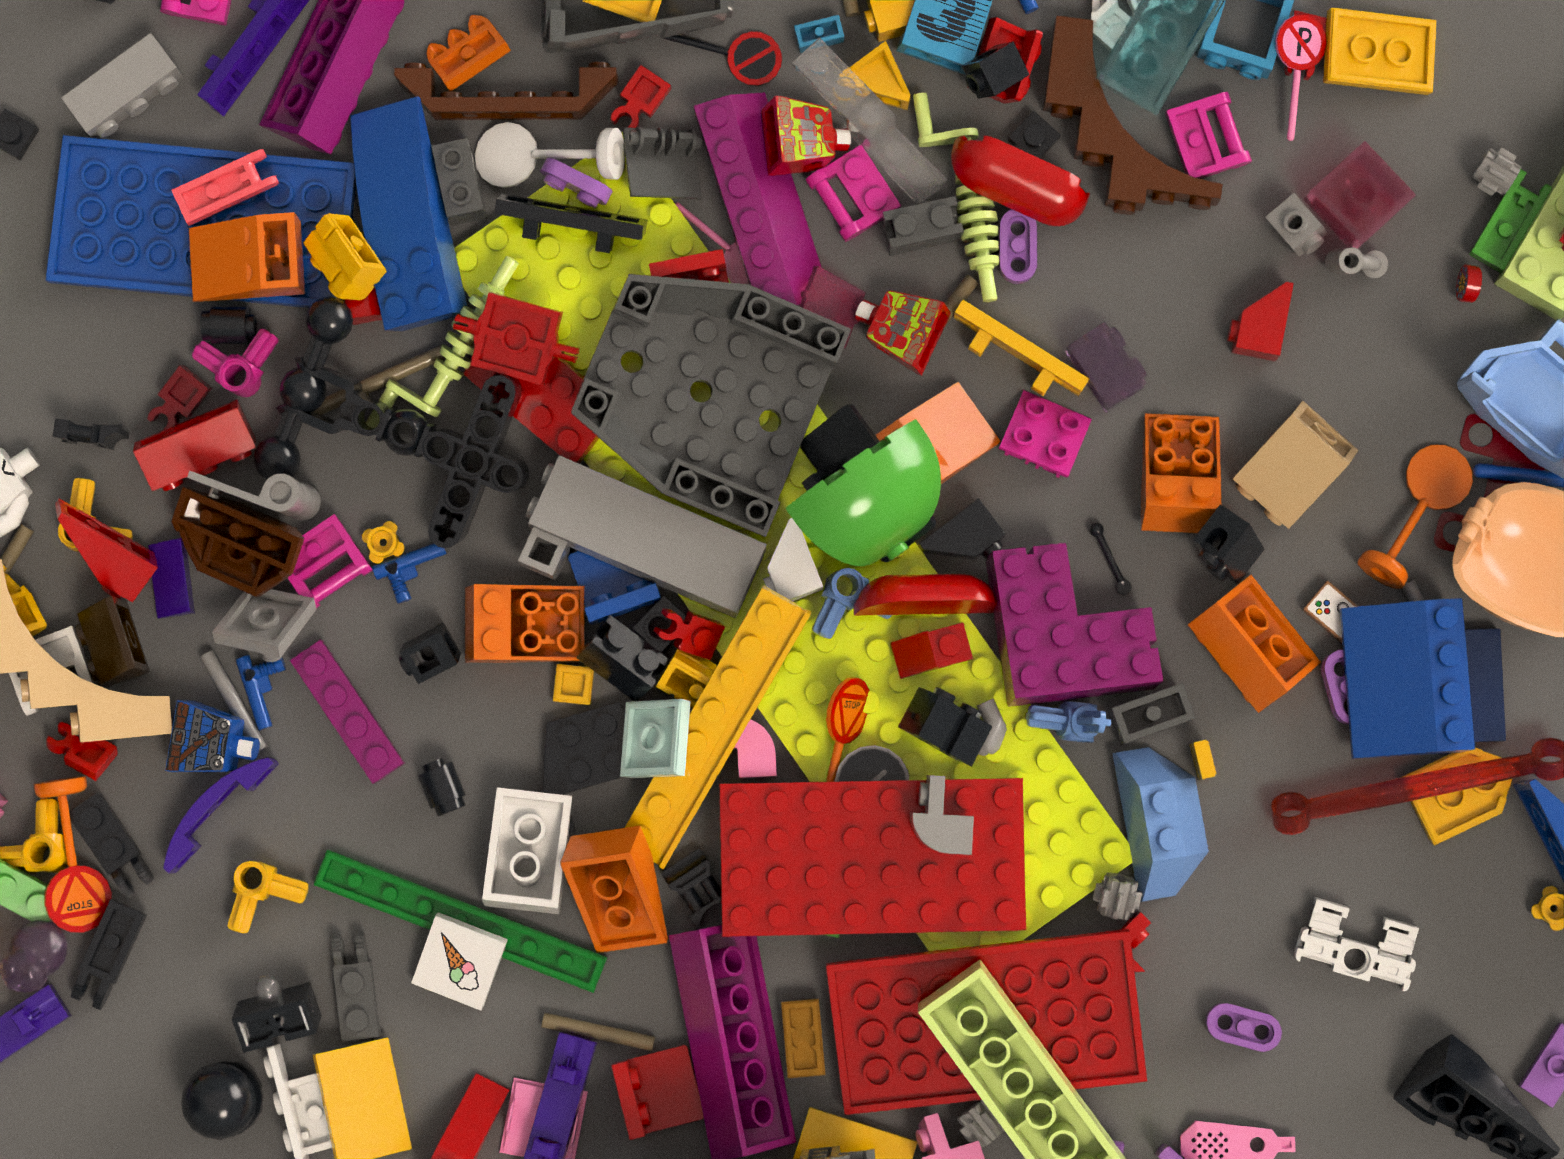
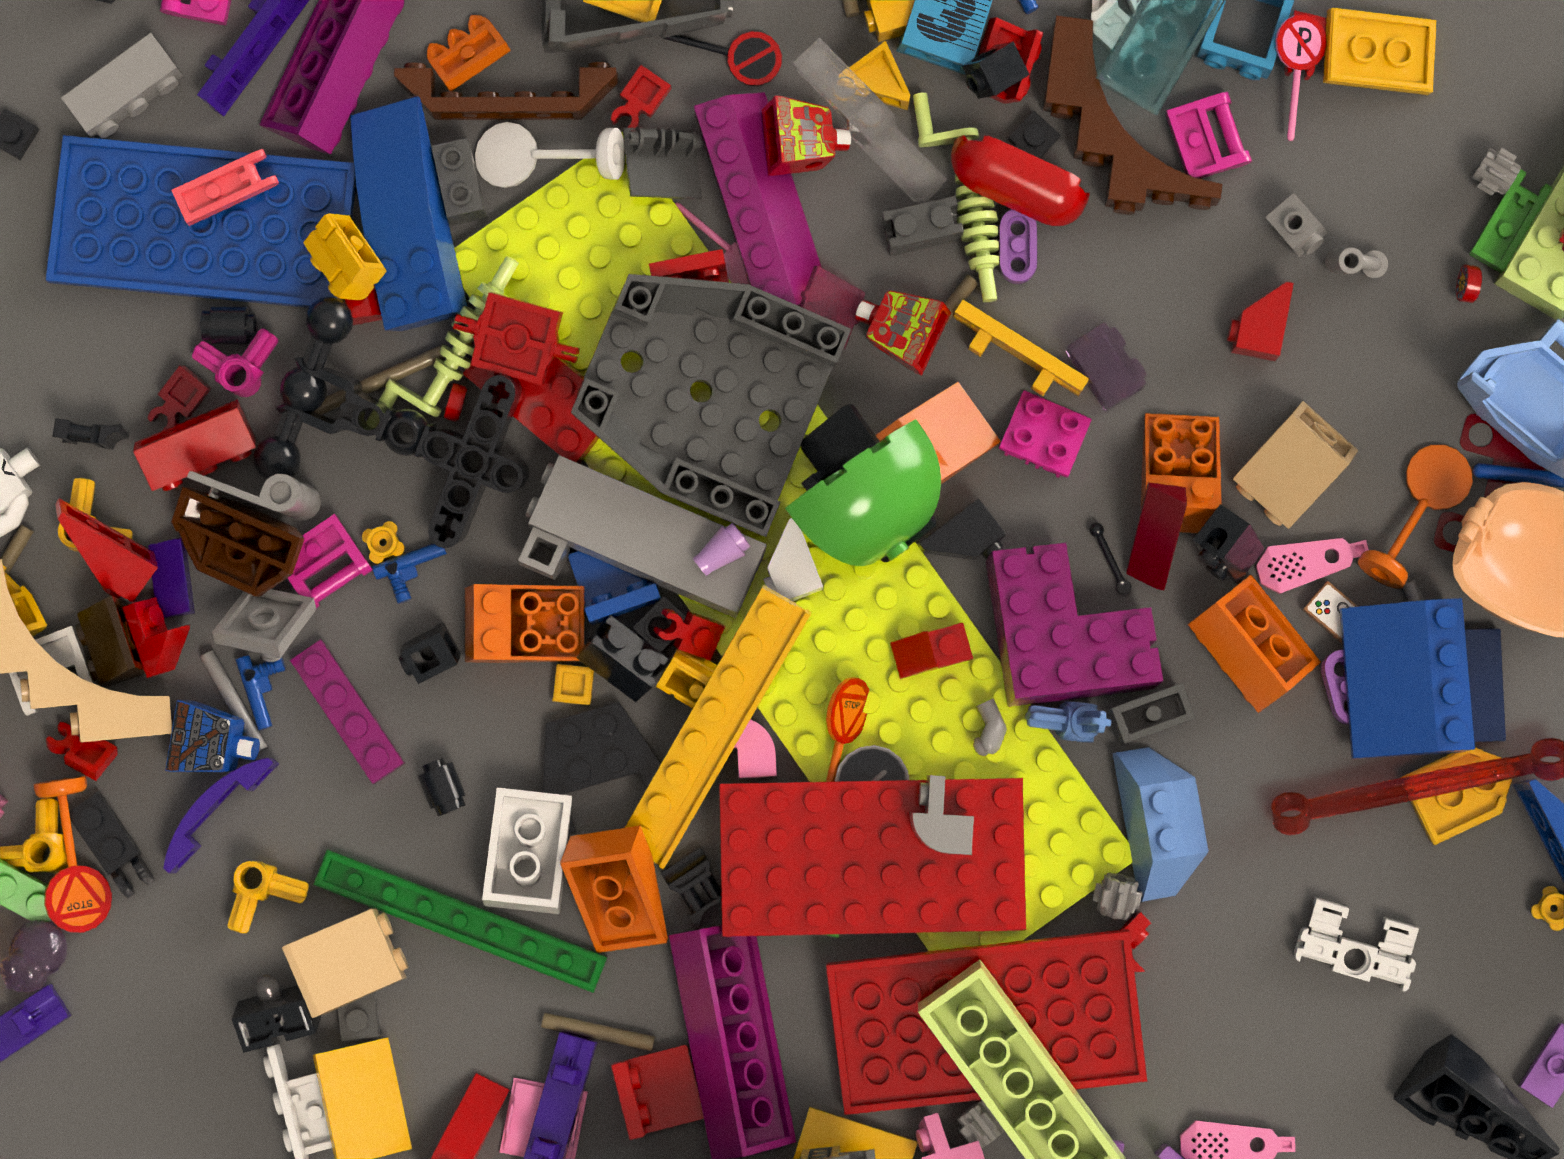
(109, 950): black hinge -> none
(156, 646): none -> red slope
(222, 1100): black tile -> none
(247, 258): orange slope -> none
(345, 962): none -> tan slope
(455, 402): none -> red tile
(459, 961): white tile -> none
(538, 211): black hinge -> none
(589, 189): medium lavender plate -> none
(655, 738): light aqua tile -> none
(723, 548): none -> lavender cone
(803, 1038): pearl gold plate -> none
(828, 29): dark azure piece -> none
(836, 603): medium blue axle -> none
(862, 184): dark pink plate -> none
(925, 595): red brick -> none
(946, 726): black piece -> none
(1157, 534): none -> dark red slope
(1202, 759): yellow tile -> none
(1243, 1026): medium lavender plate -> none
(1312, 560): none -> bright pink piece
(1359, 196): clear pink brick -> none

